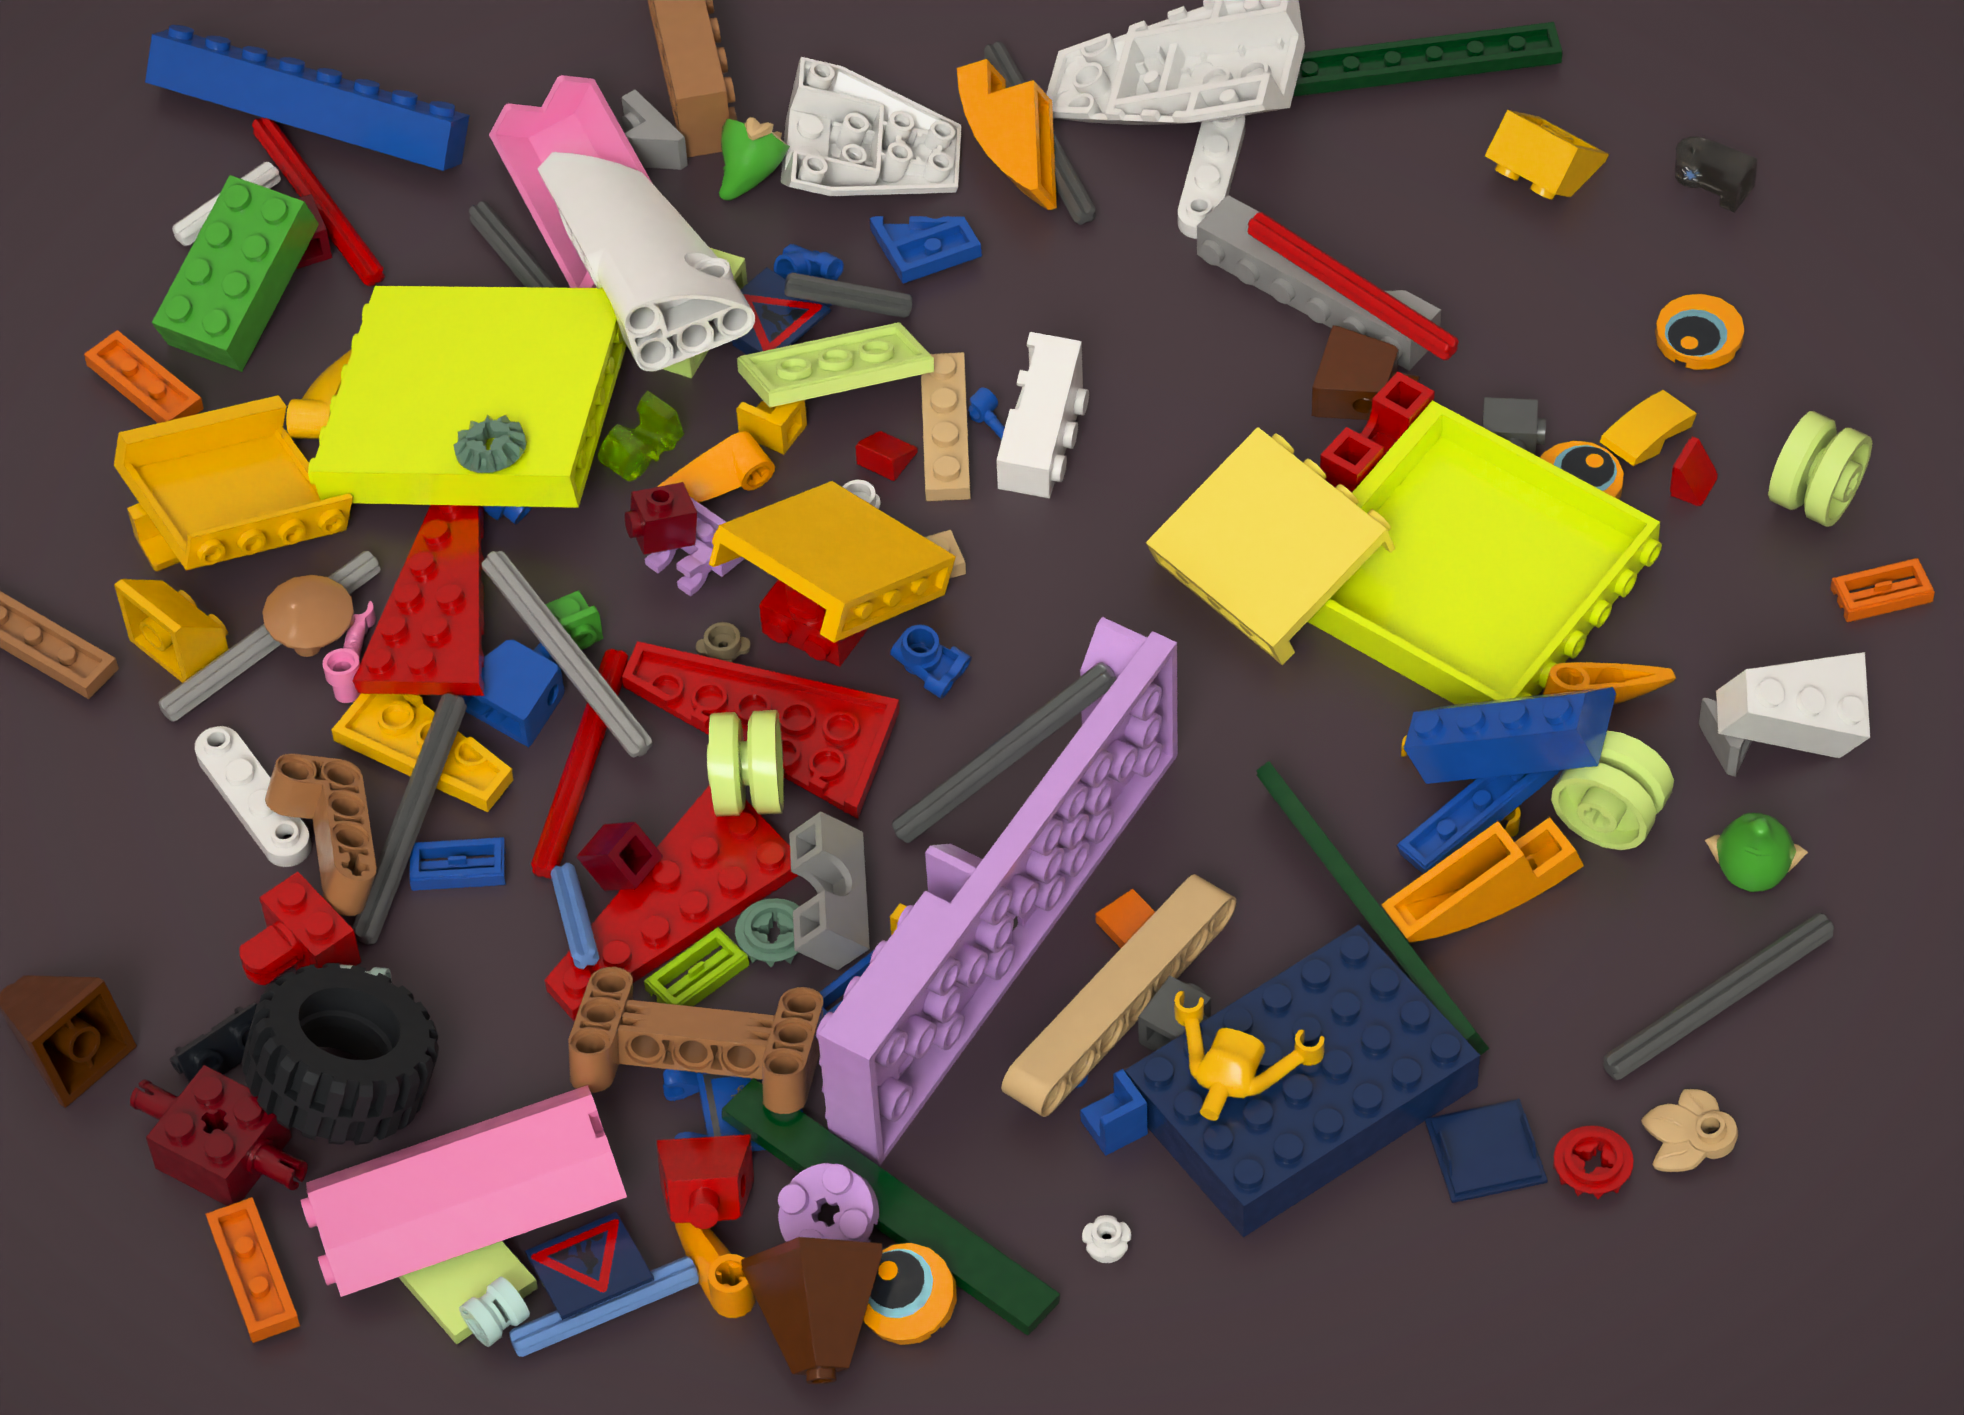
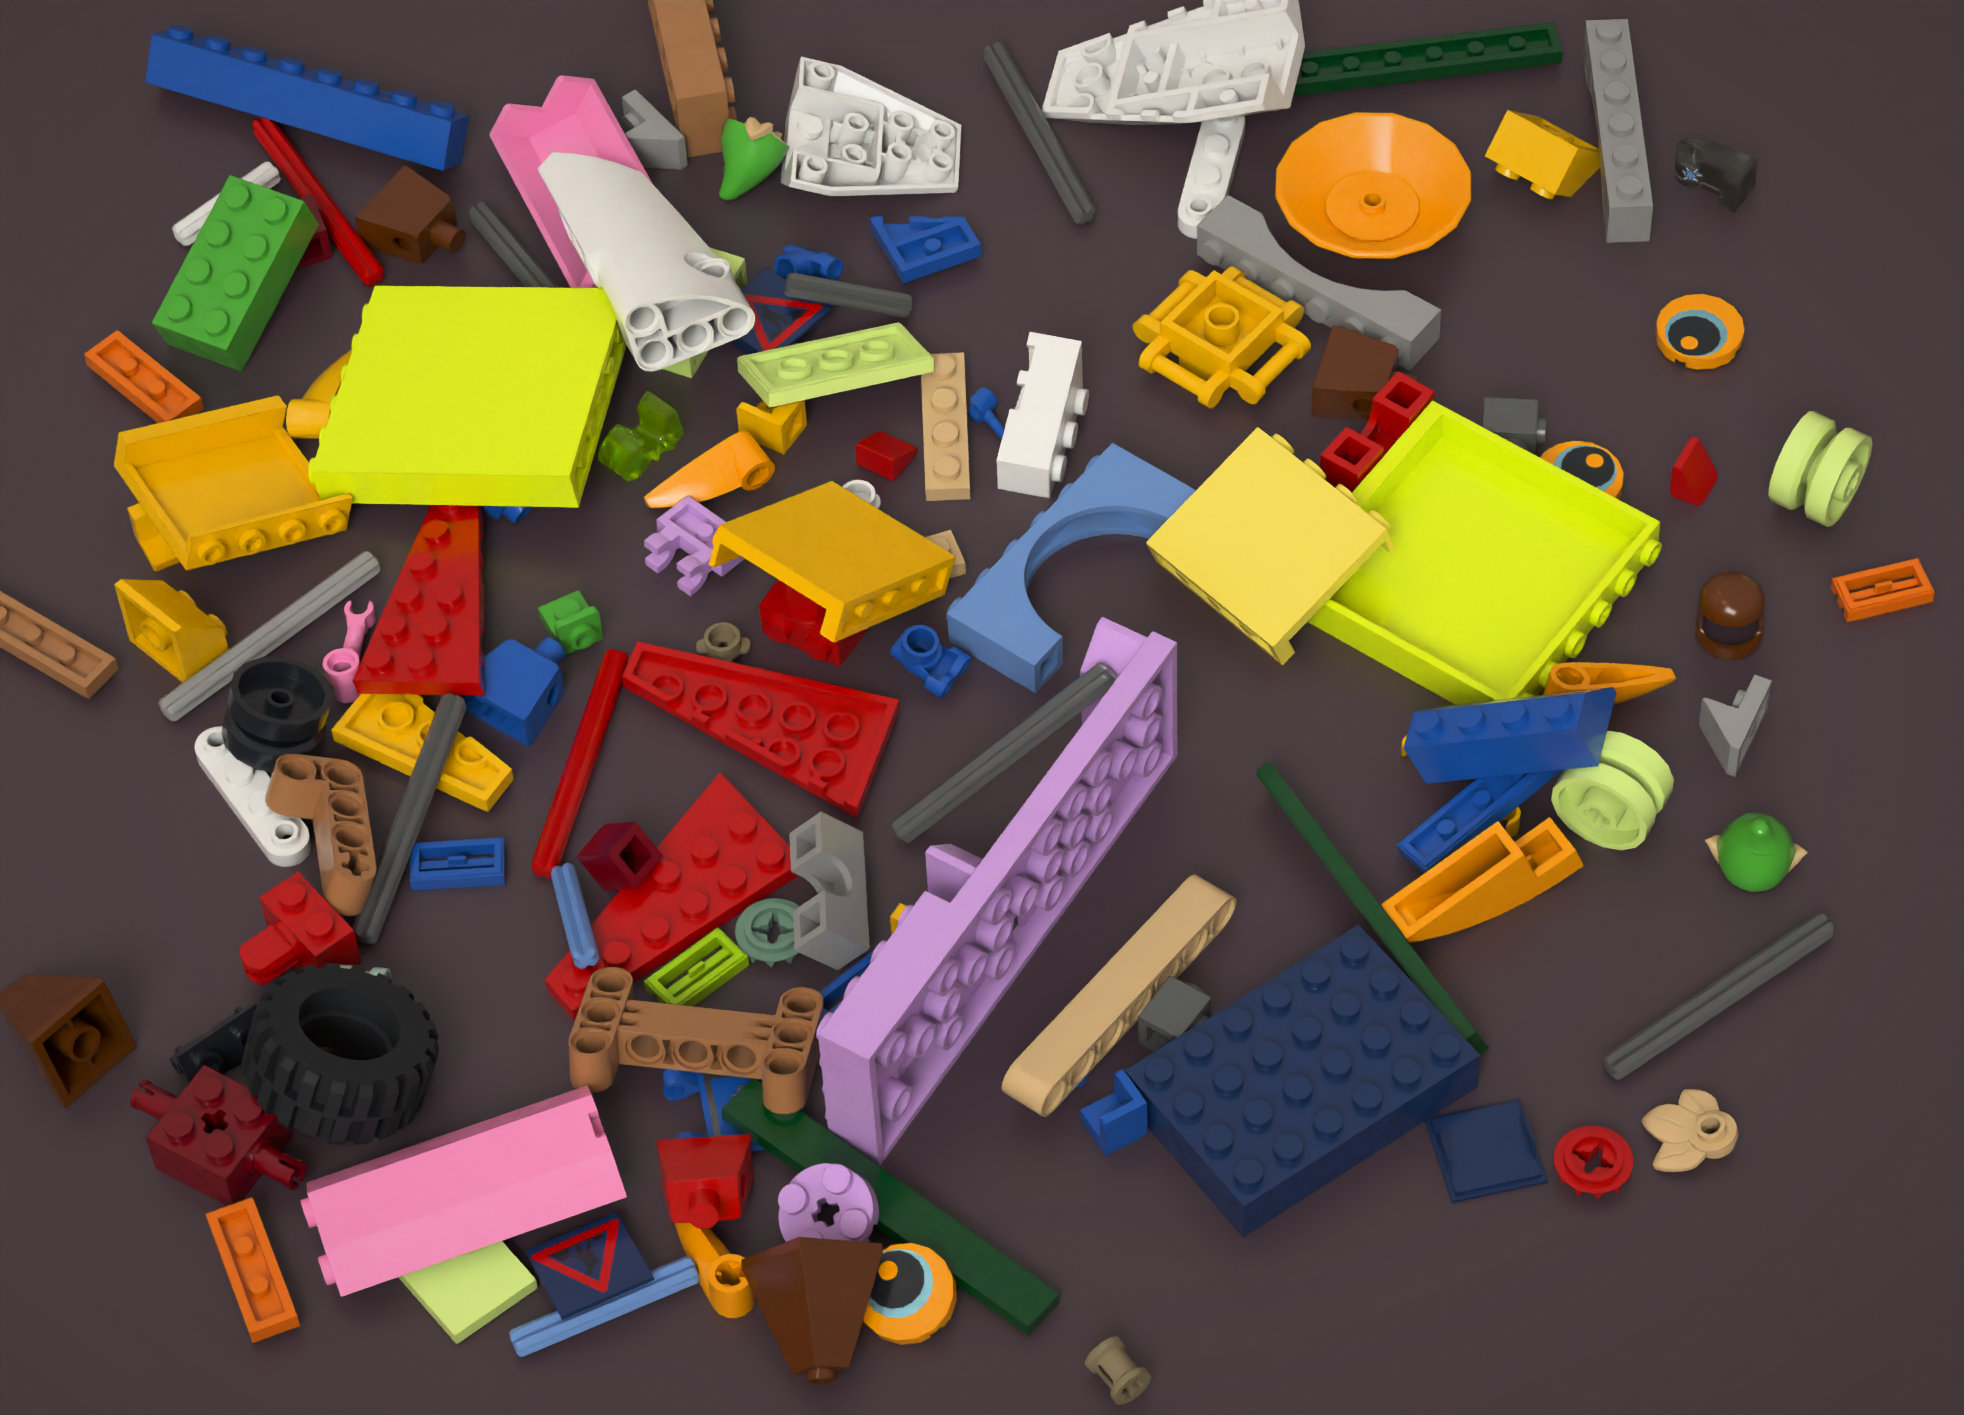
(275, 711): none -> black wheel
(308, 613): medium nougat dish -> none
(410, 219): none -> reddish brown torso
(494, 1311): light aqua wheel -> none
(503, 452): sand green gear -> none
(567, 654): light grey axle -> none
(662, 518): dark red brick -> none
(742, 763): yellowish green wheel -> none
(996, 617): none -> medium blue arch
(1012, 128): light orange slope -> none
(1106, 1249): white plate -> none
(1118, 1370): none -> dark tan bush
(1124, 917): orange tile -> none
(1218, 332): none -> yellow brick
(1233, 1060): yellow piece -> none
(1353, 286): red axle -> none
(1373, 185): none -> light orange dish
(1622, 151): none -> light grey arch
(1647, 426): yellow slope -> none
(1730, 601): none -> reddish brown helmet
(1799, 705): white wedge -> none

